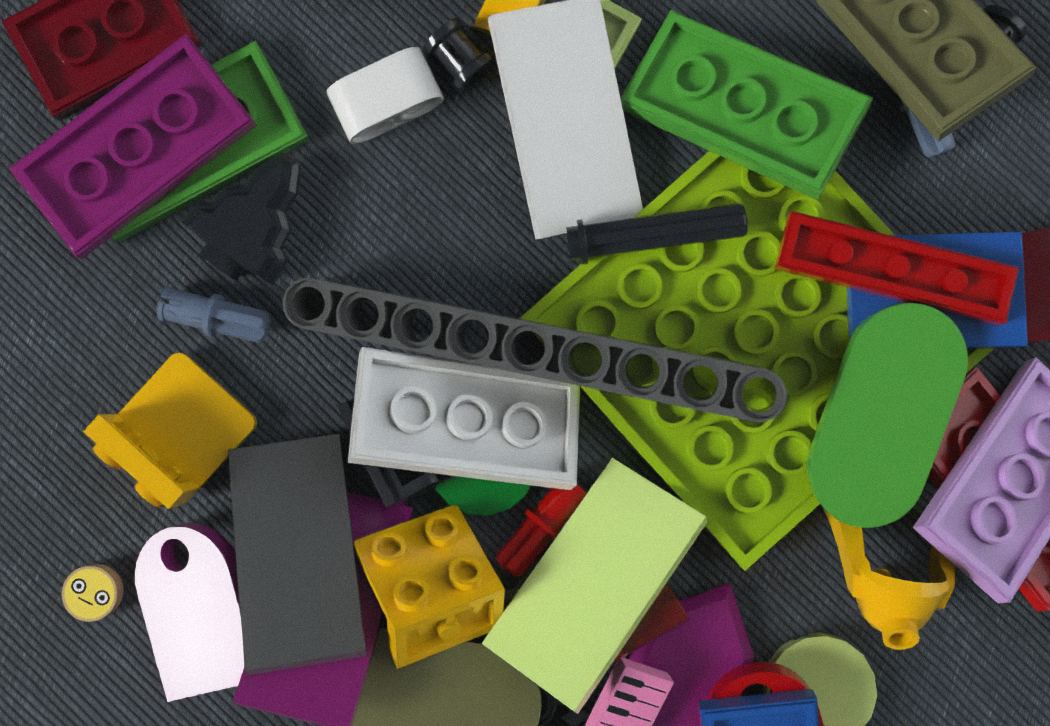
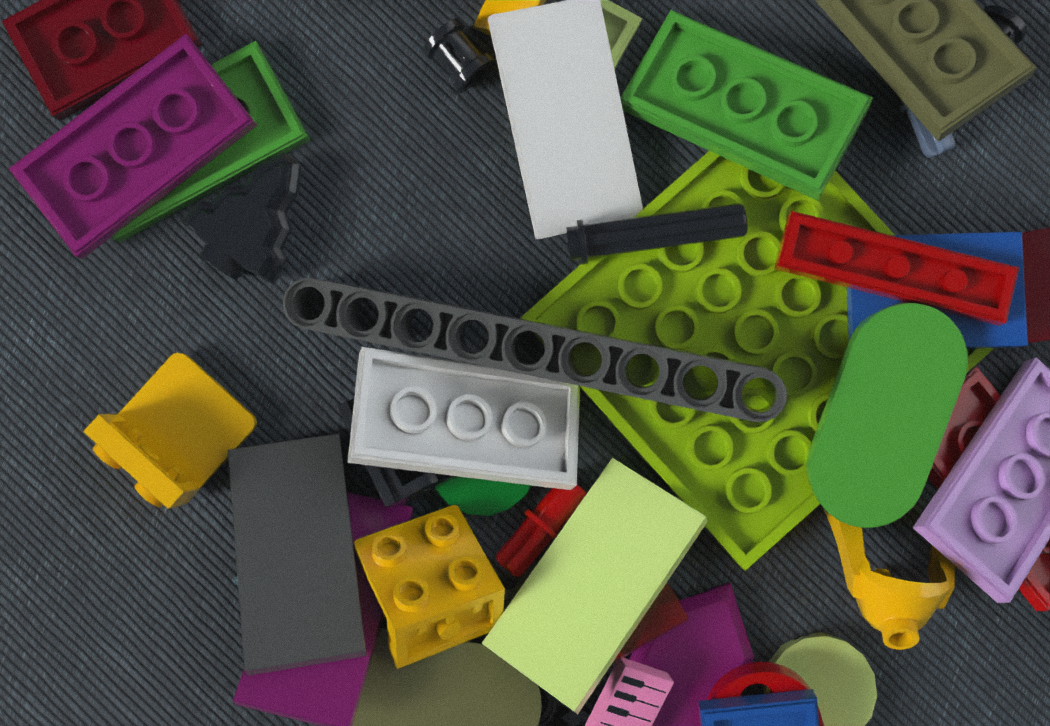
(92, 592): tile -> none
(192, 610): tile -> none
(214, 315): sand blue axle -> none
(385, 95): white beam -> none

